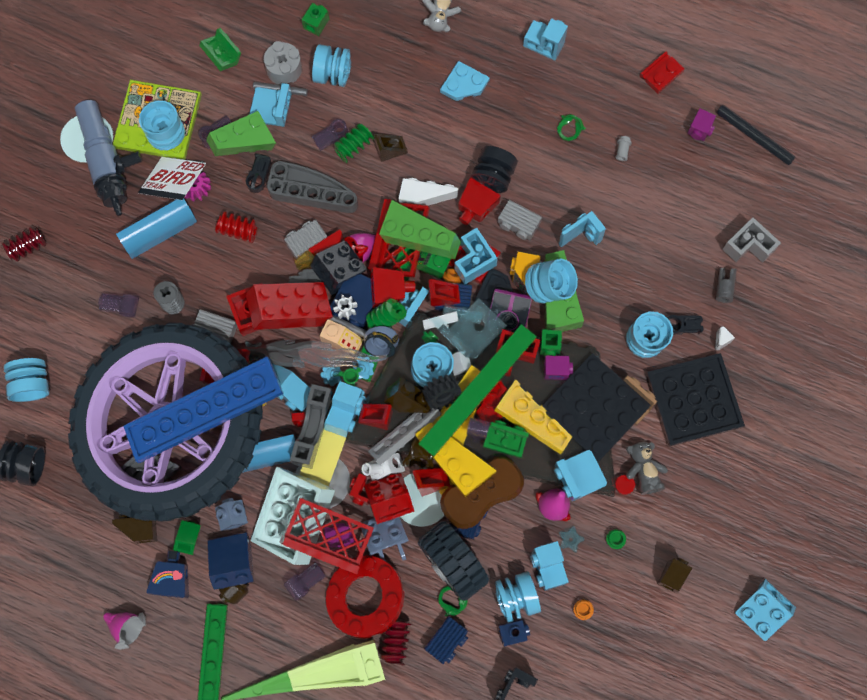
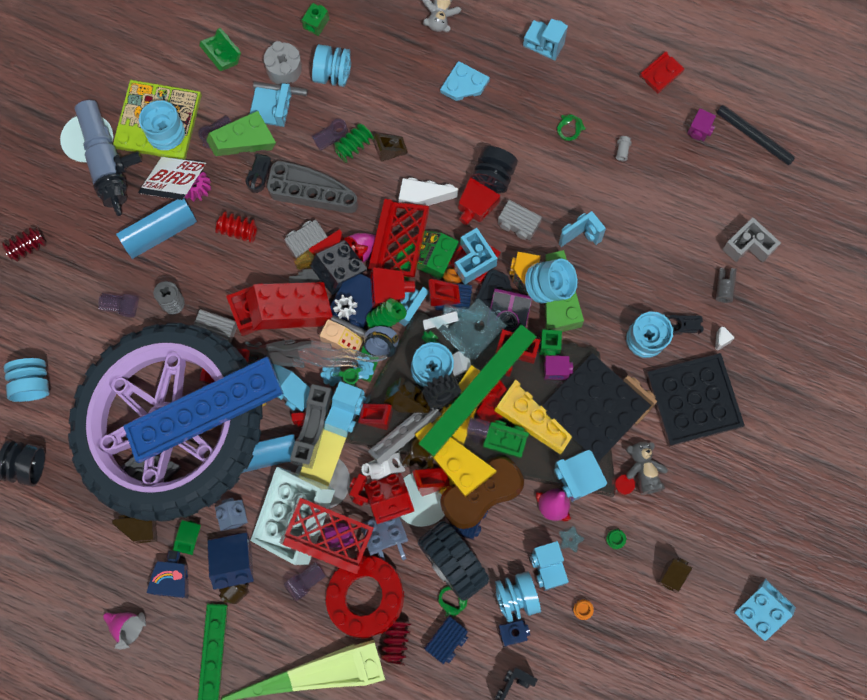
(416, 232): bright green wedge -> none

